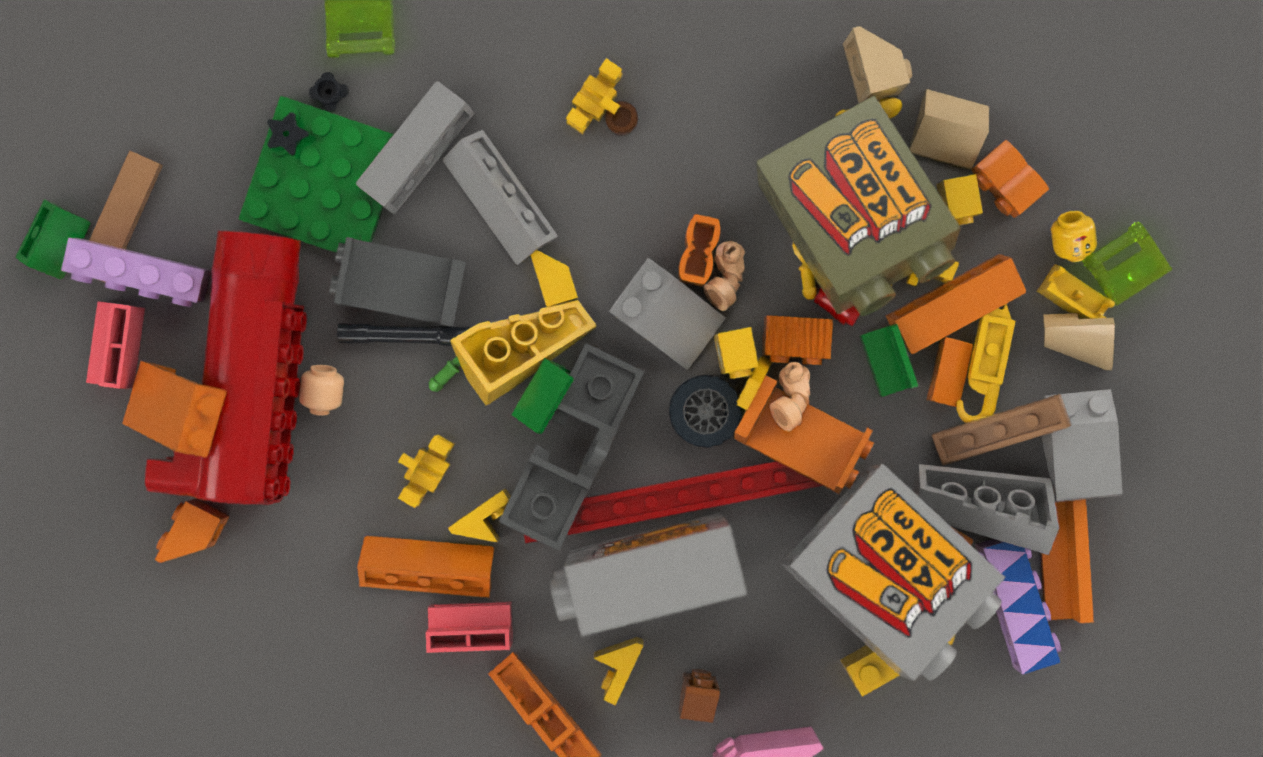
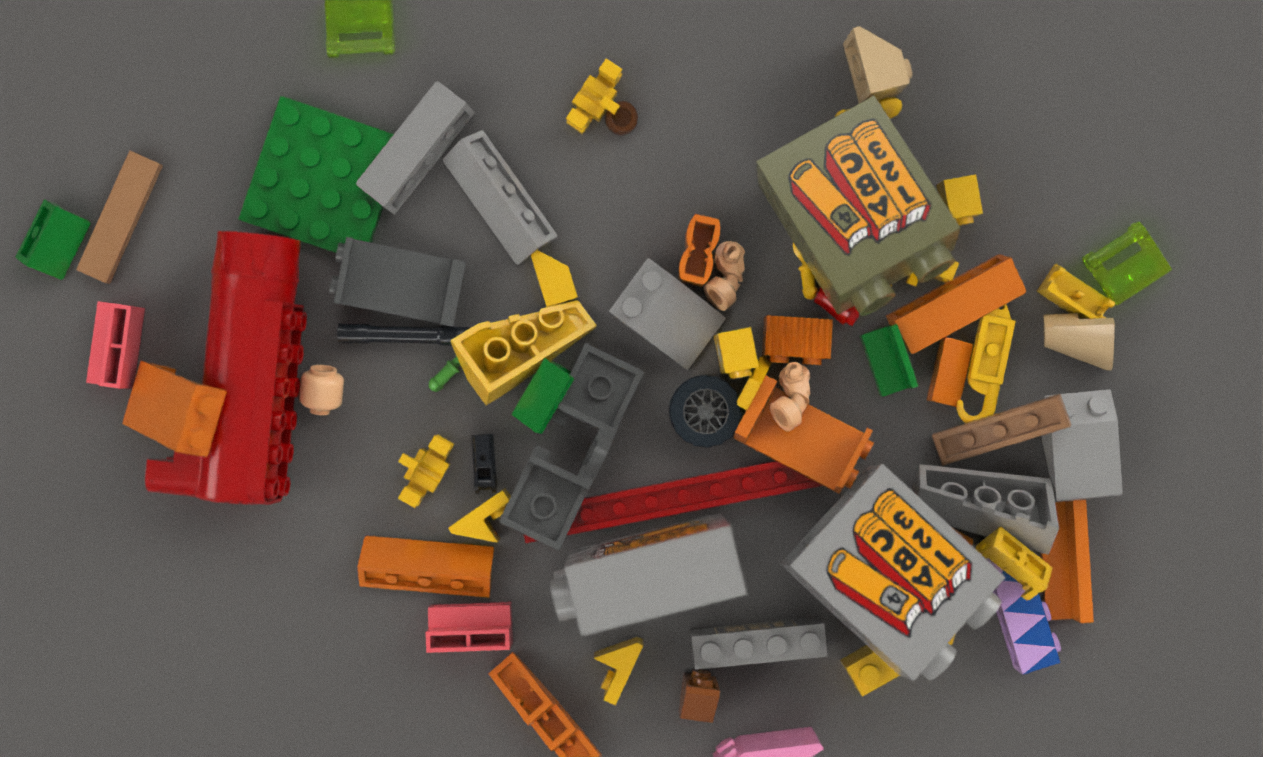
(136, 270): lavender brick -> none
(194, 529): orange slope -> none
(295, 136): black plate -> none
(326, 82): black plate -> none
(484, 457): none -> black bar
(758, 643): none -> light grey brick
(950, 129): tan slope -> none
(1009, 179): orange brick -> none
(1016, 561): none -> yellow hinge
(1073, 236): yellow head -> none

